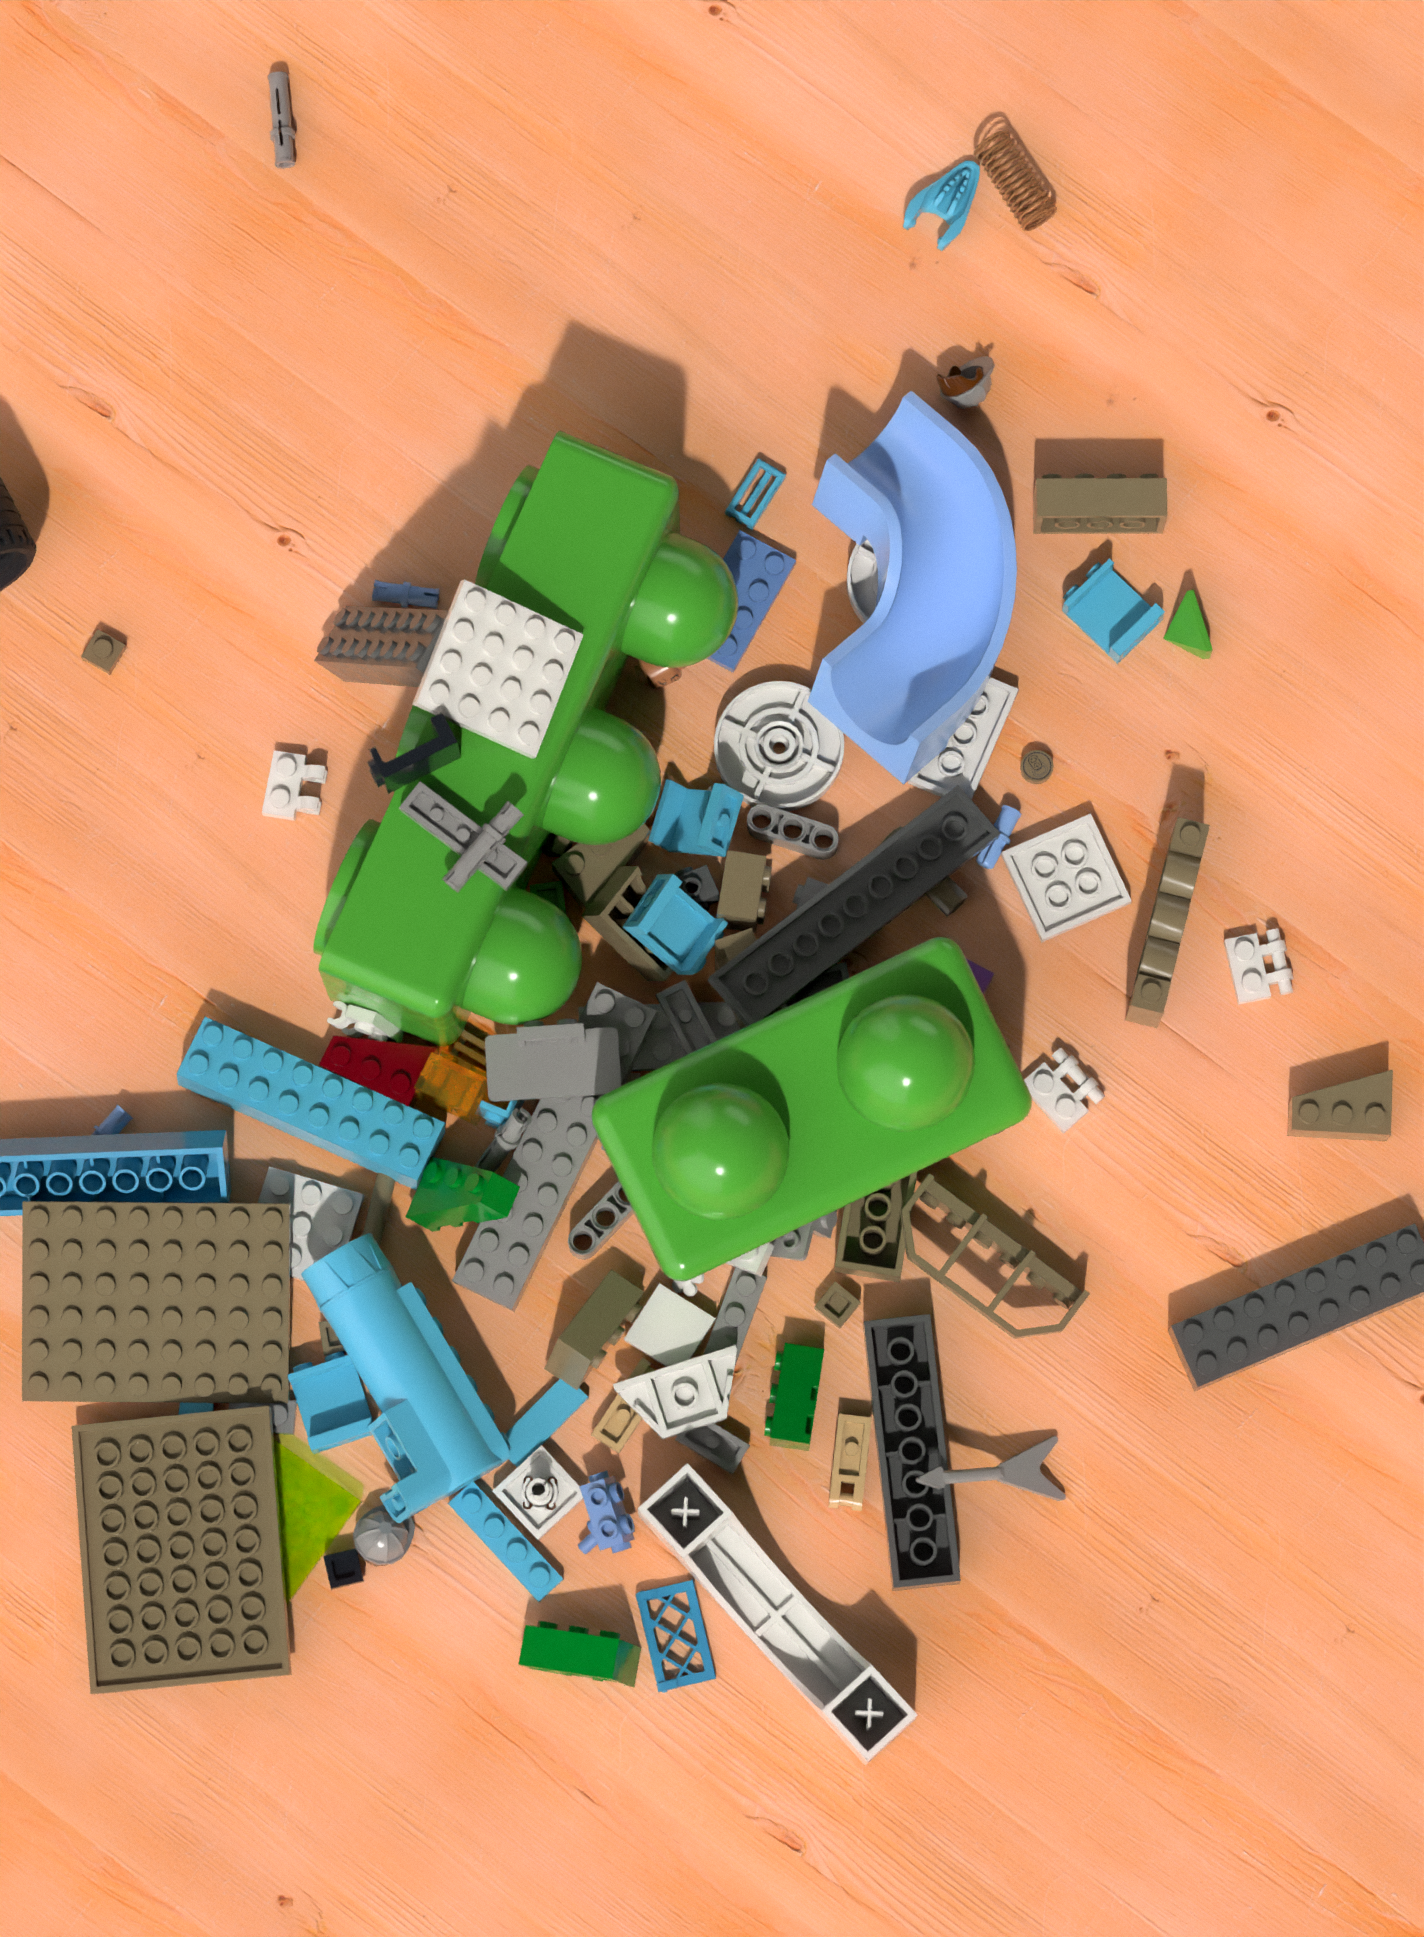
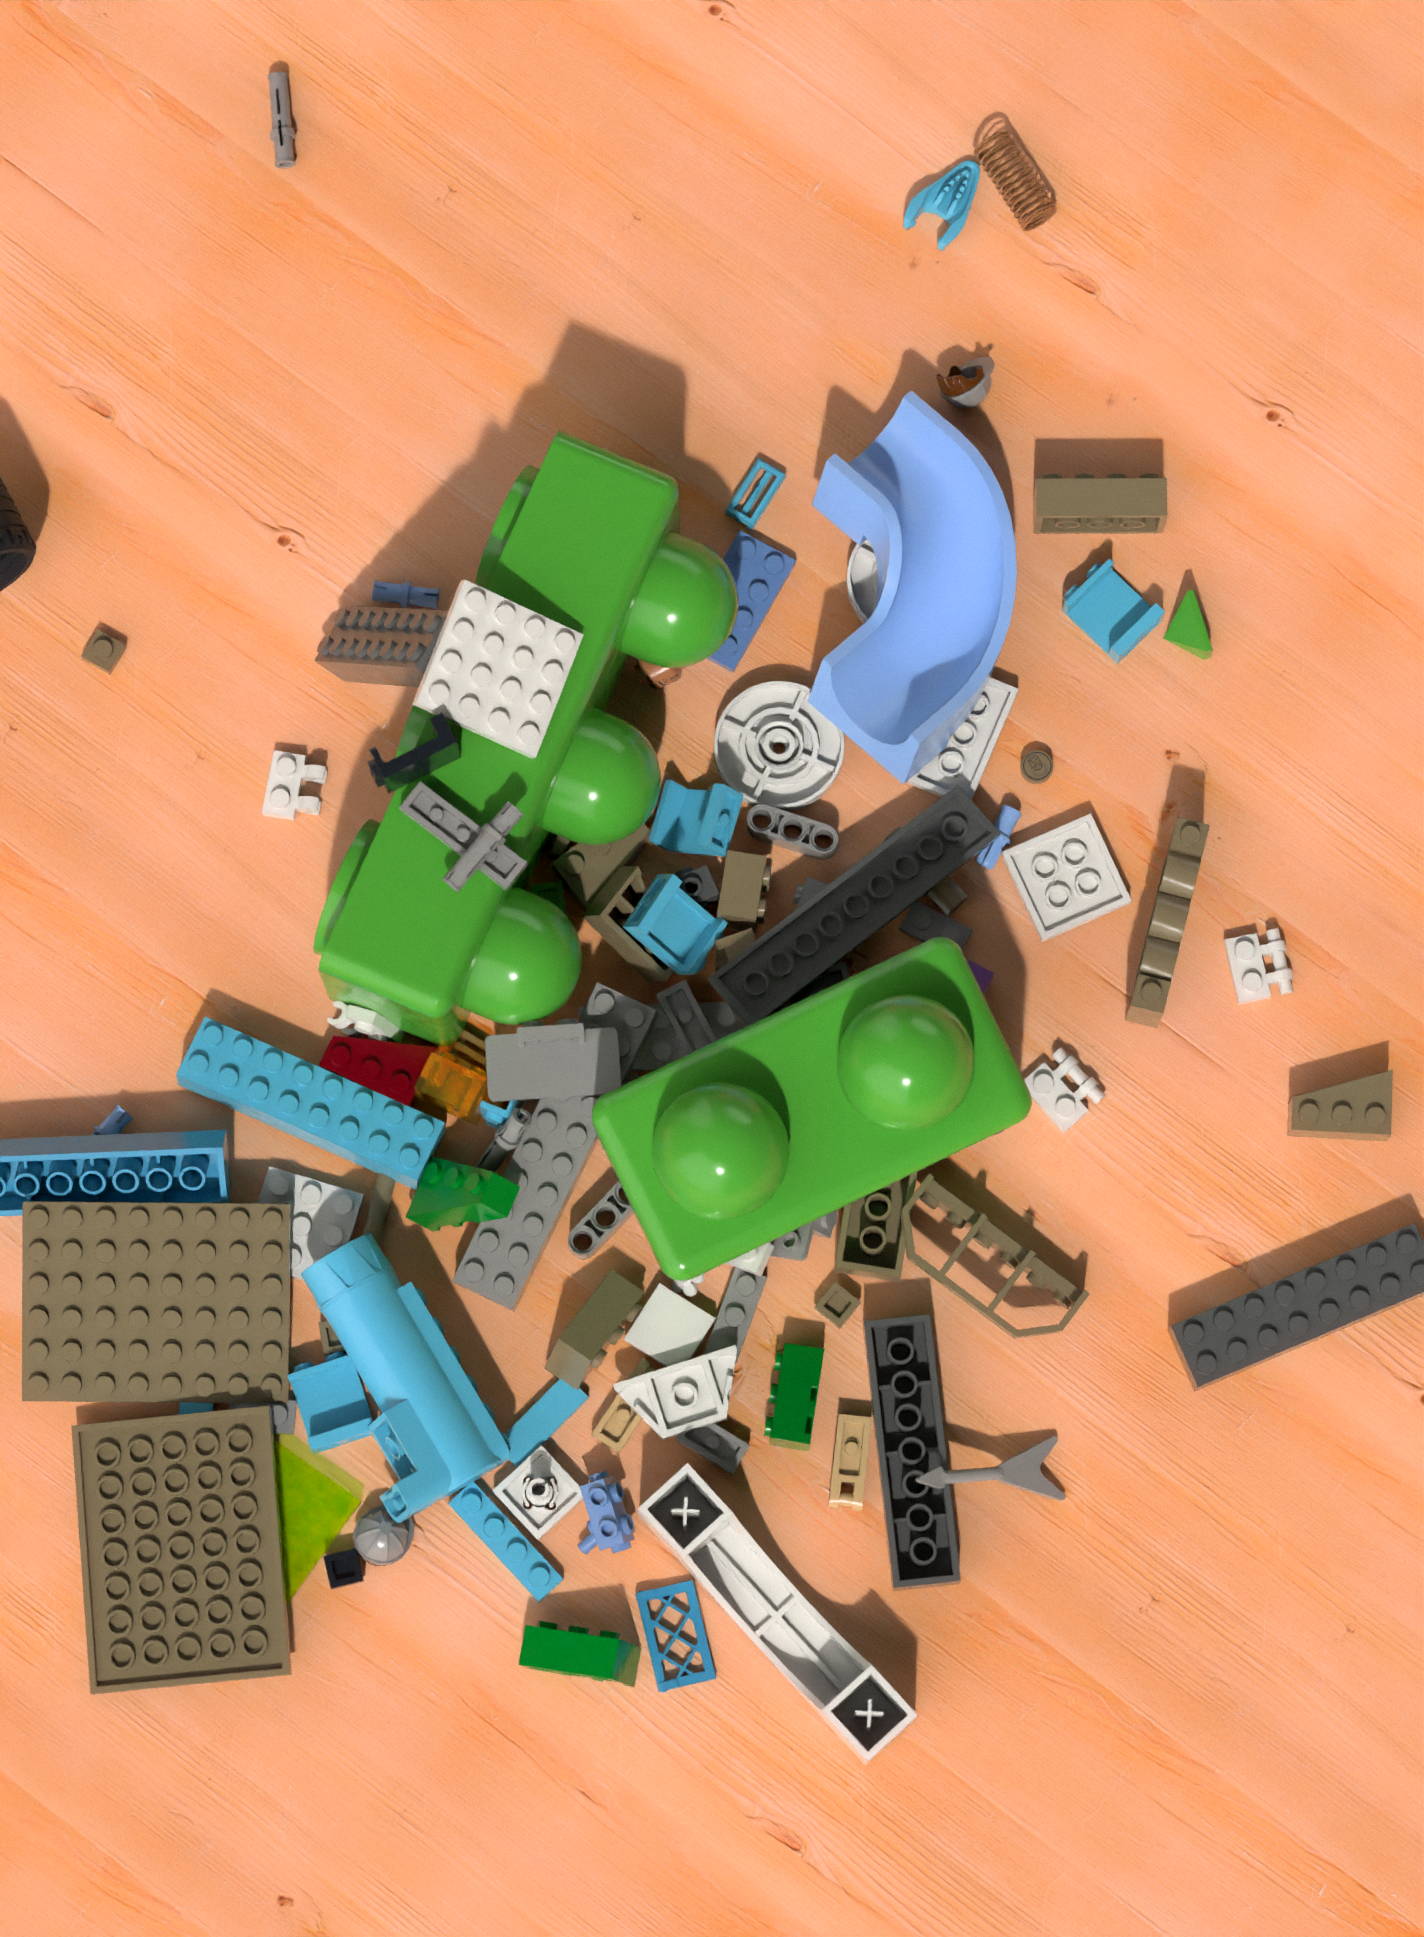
(926, 923): none -> light grey plate

